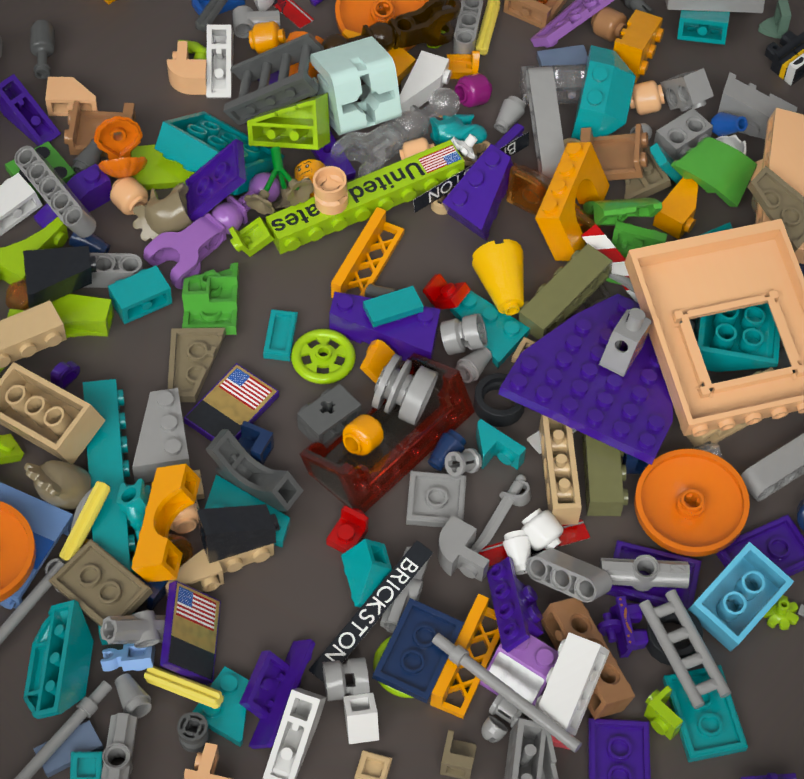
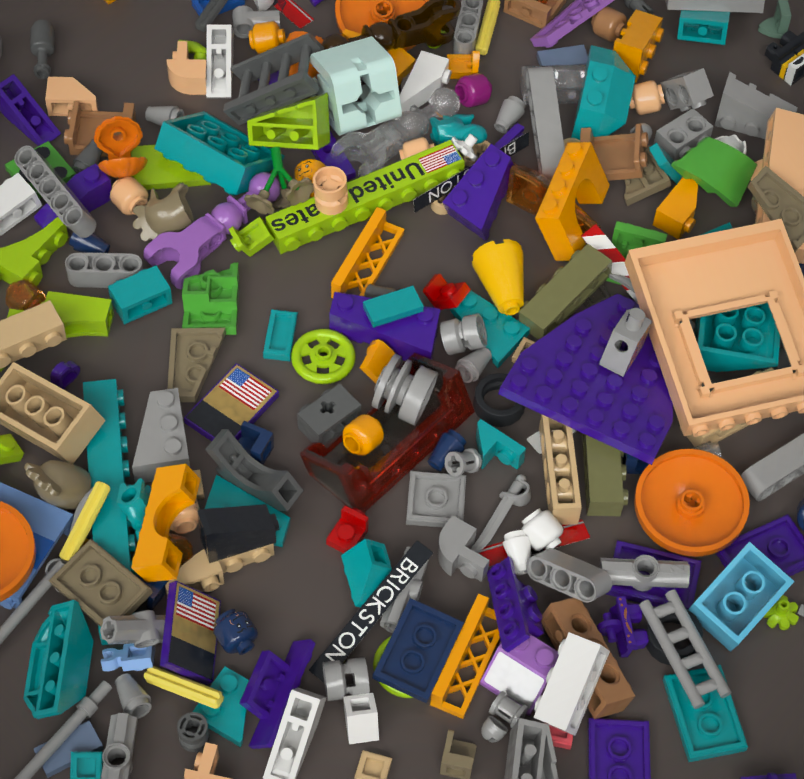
(57, 272): black slope -> none
(158, 114): none -> light grey cone
(216, 180): dark purple tile -> none
(235, 632): none -> dark blue head
(460, 656): light grey bar -> none
(610, 211): bright green slope -> none
(660, 715): lime bracket -> none
(727, 124): blue cone -> none

